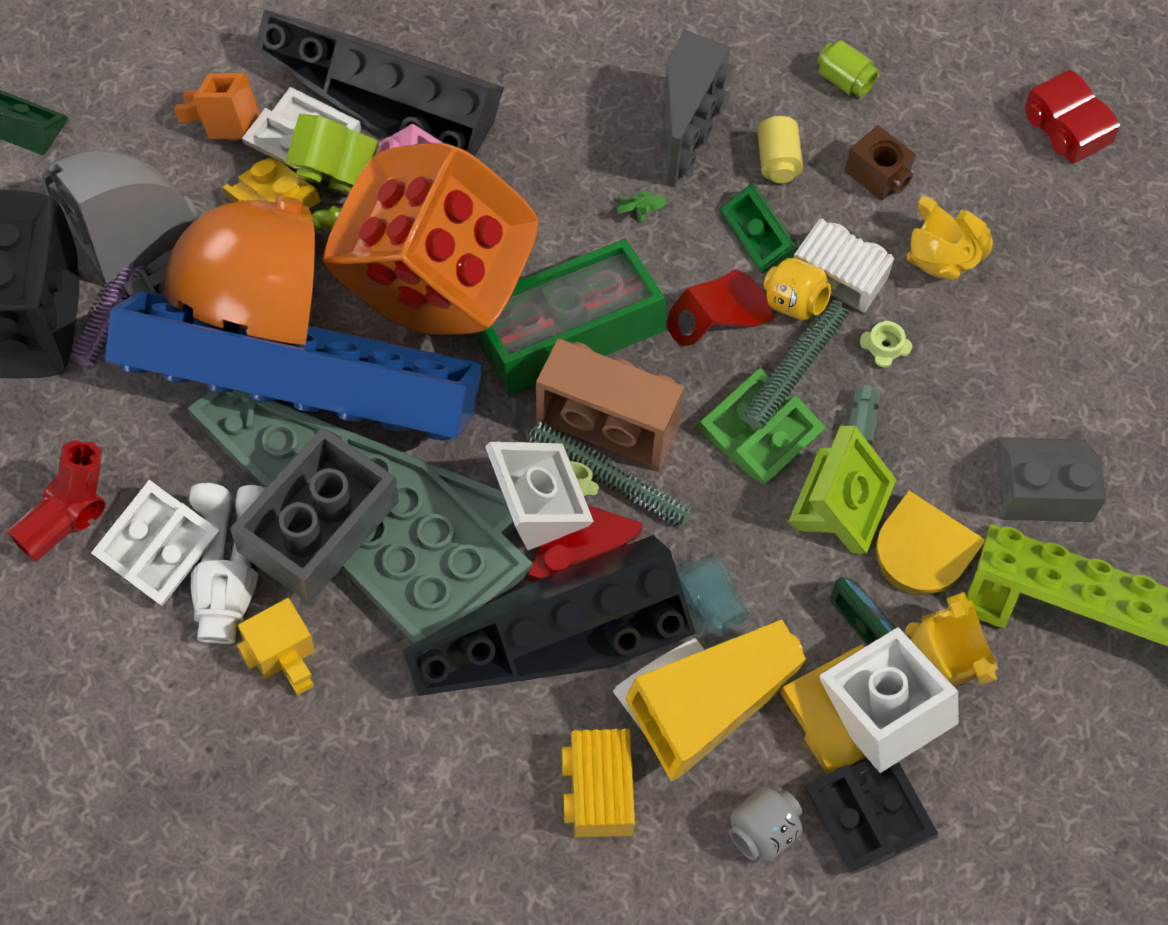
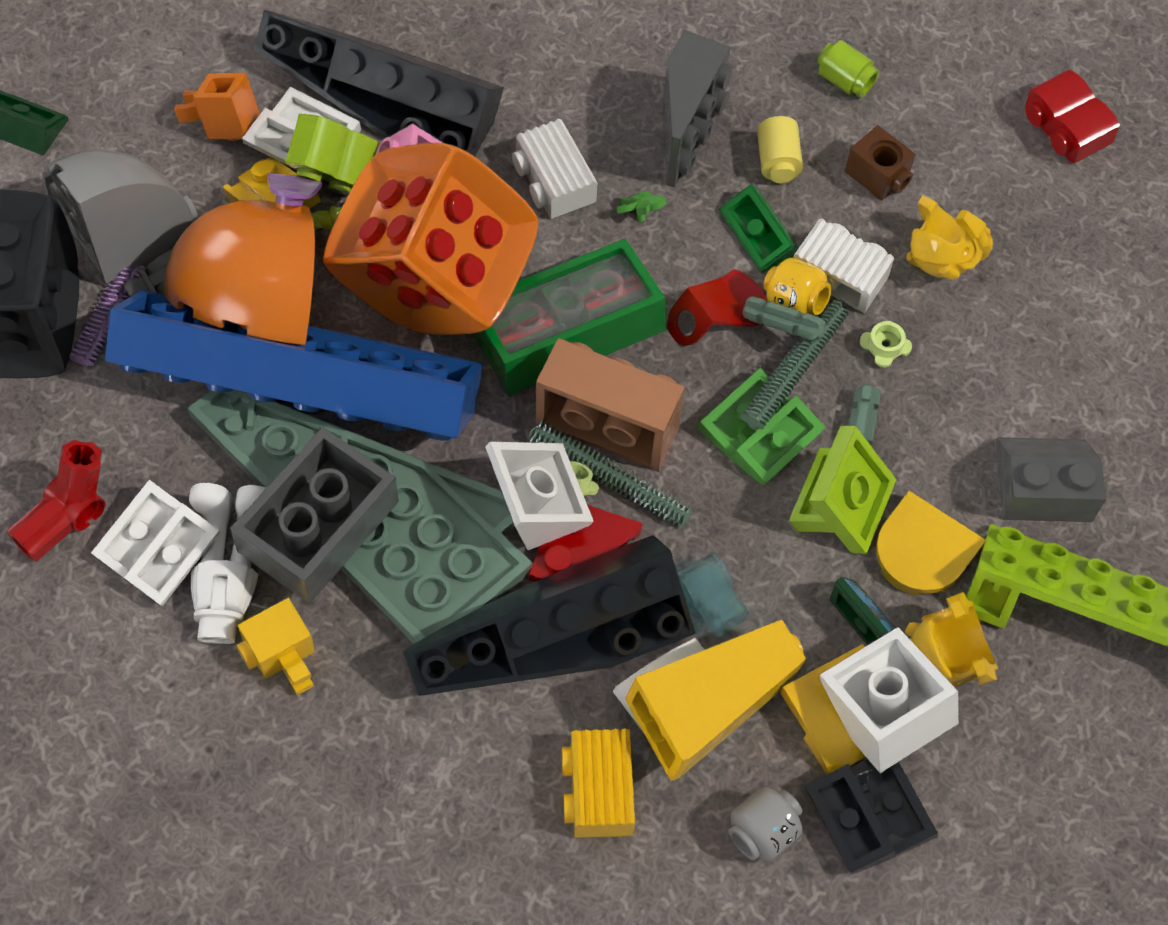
(292, 189): none -> medium lavender piece
(555, 169): none -> white brick
(784, 318): none -> sand green axle

